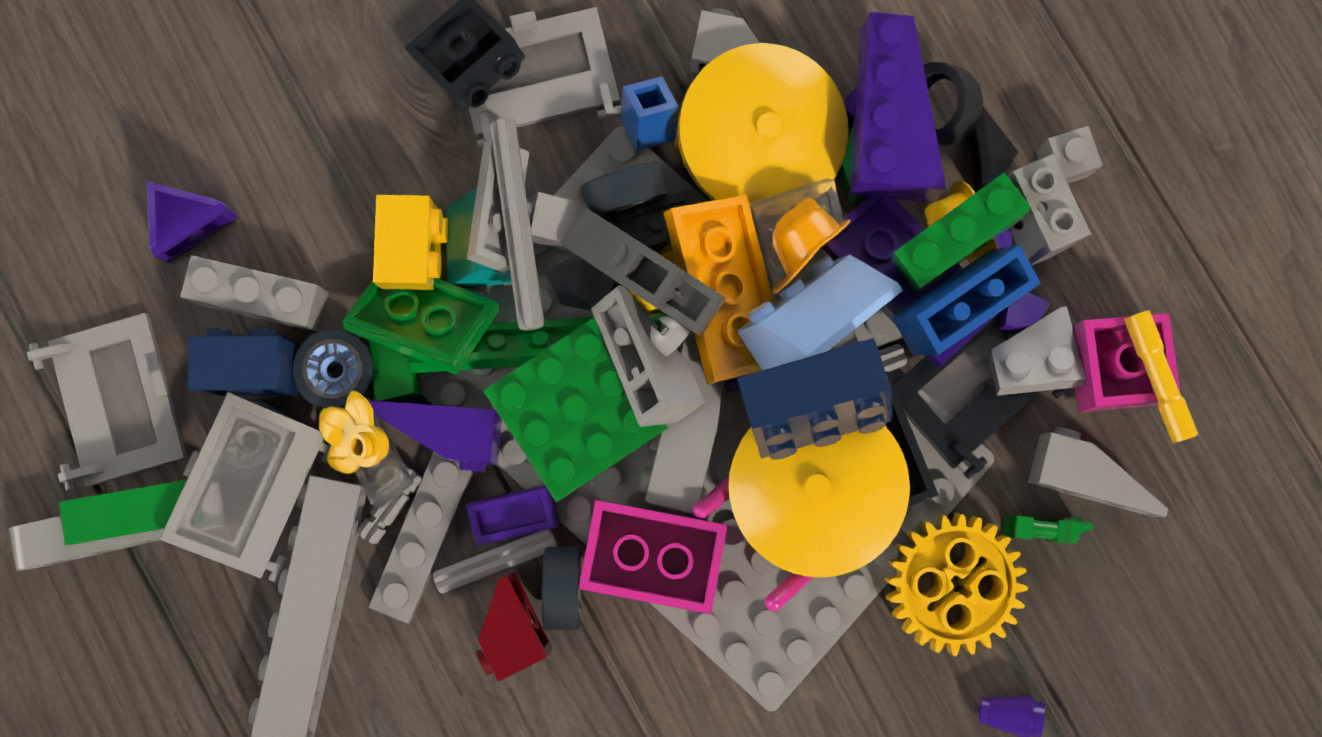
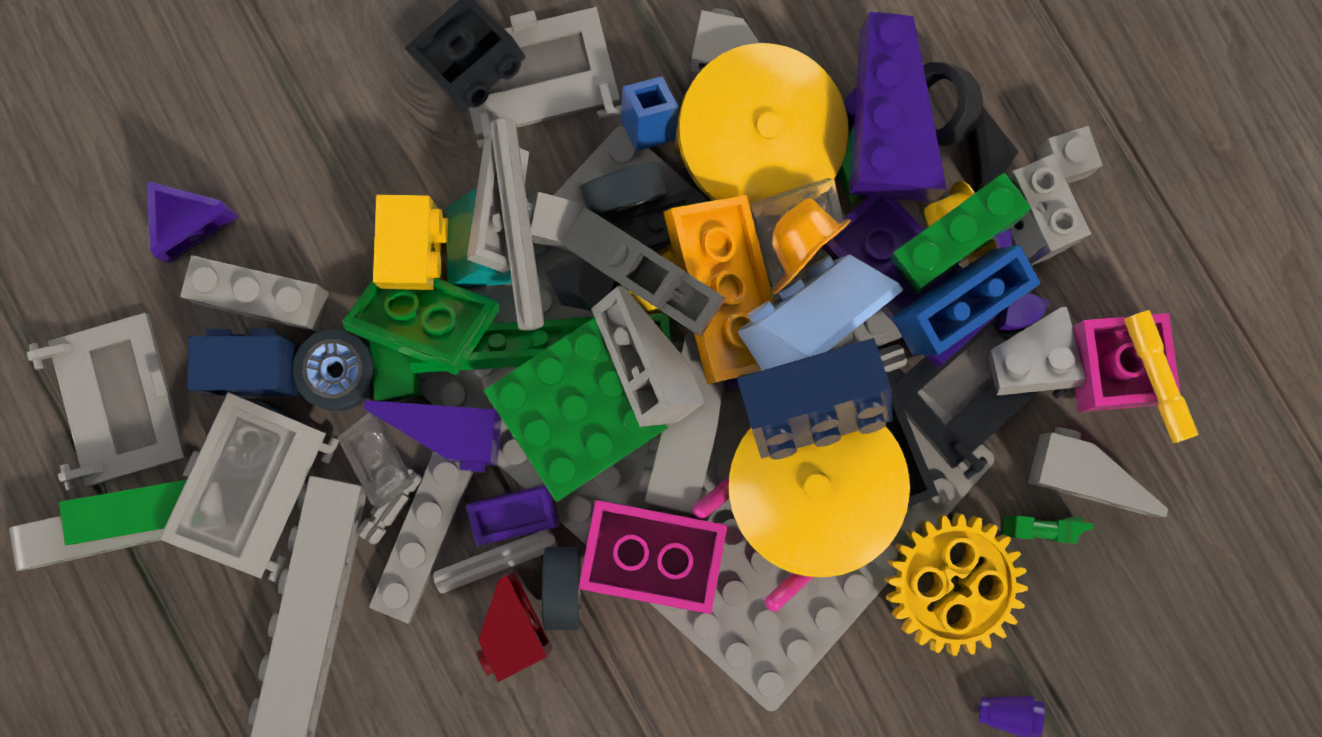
(352, 435): yellow plate -> none
(670, 336): light grey hinge -> none

